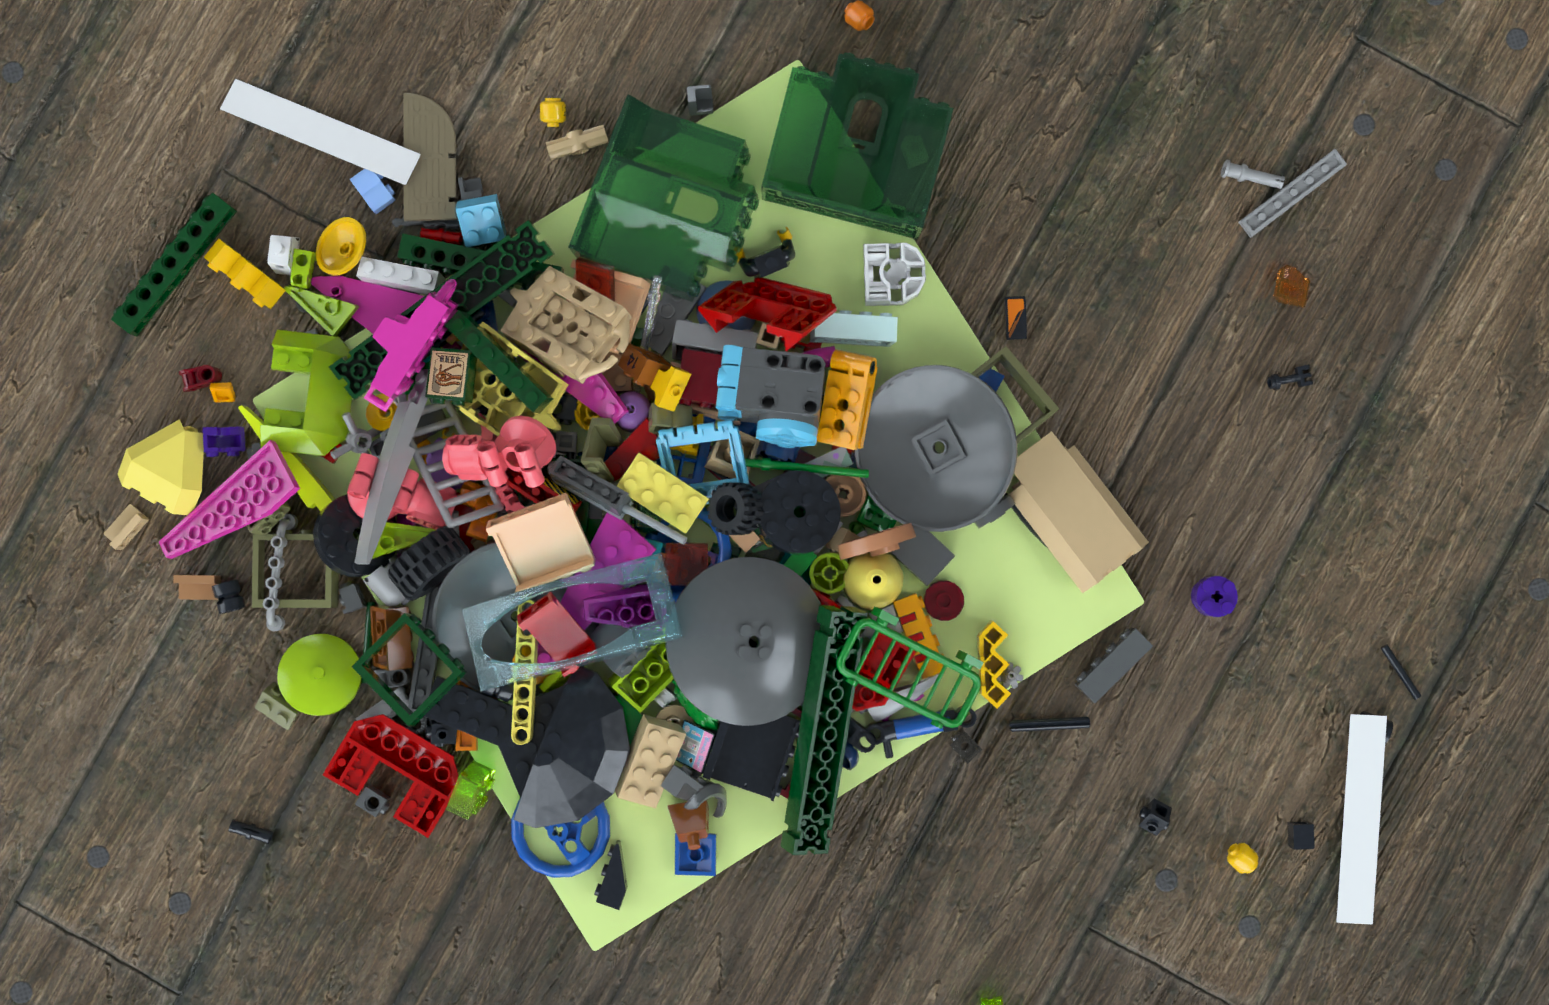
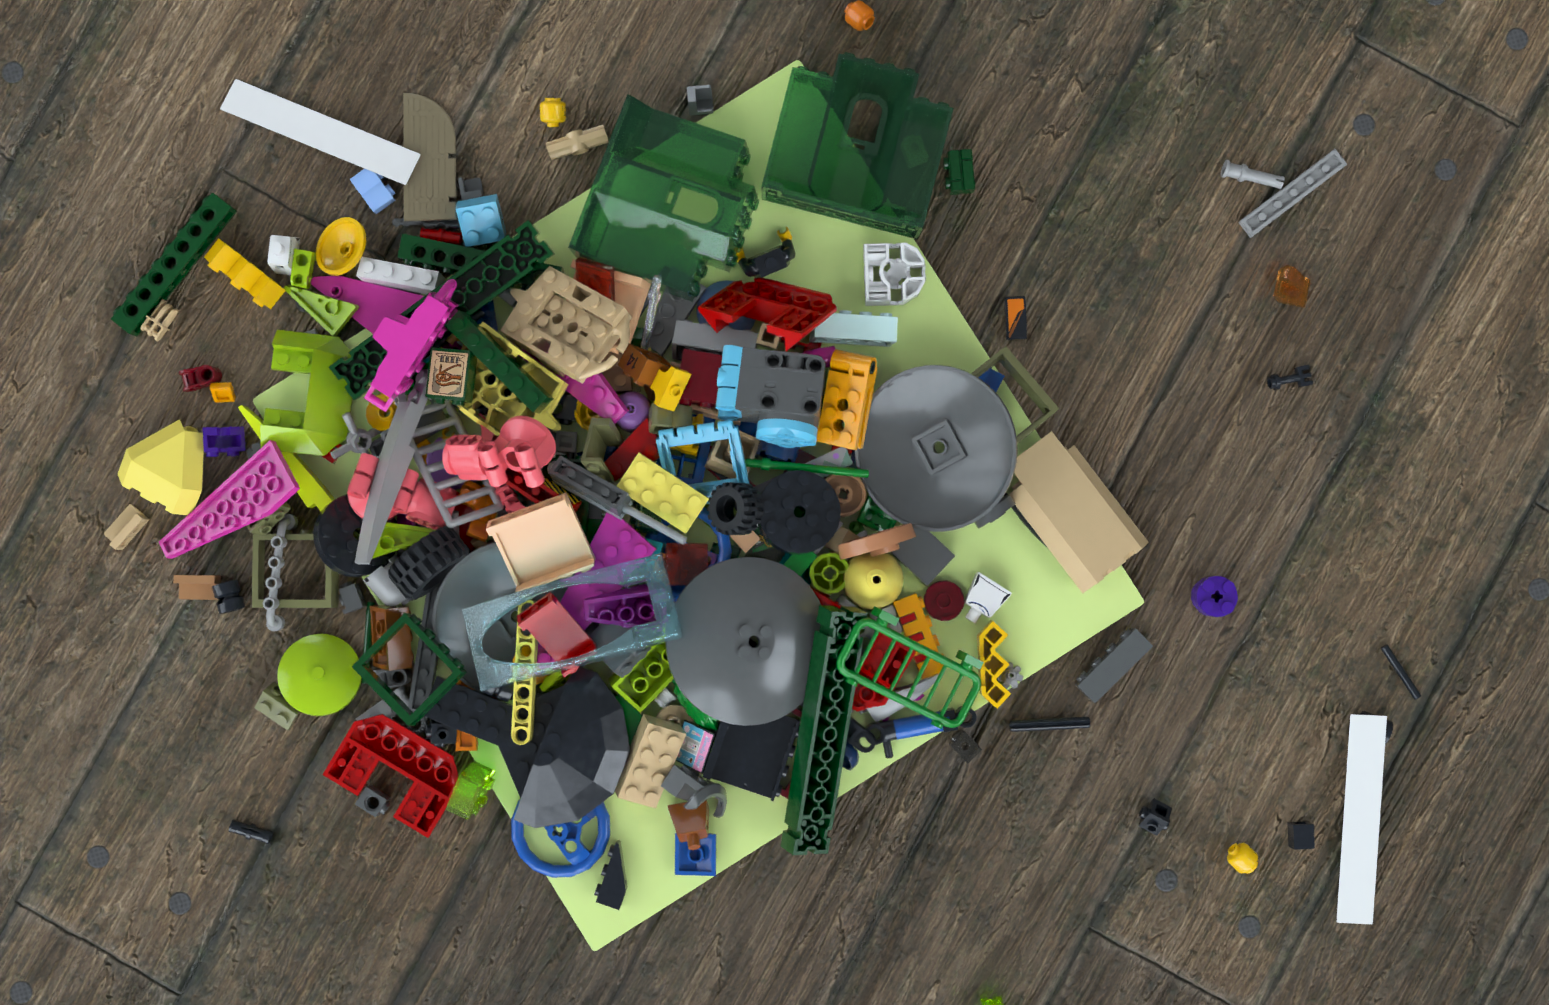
(161, 316): none -> tan arm
(960, 172): none -> dark green brick
(984, 597): none -> white torso

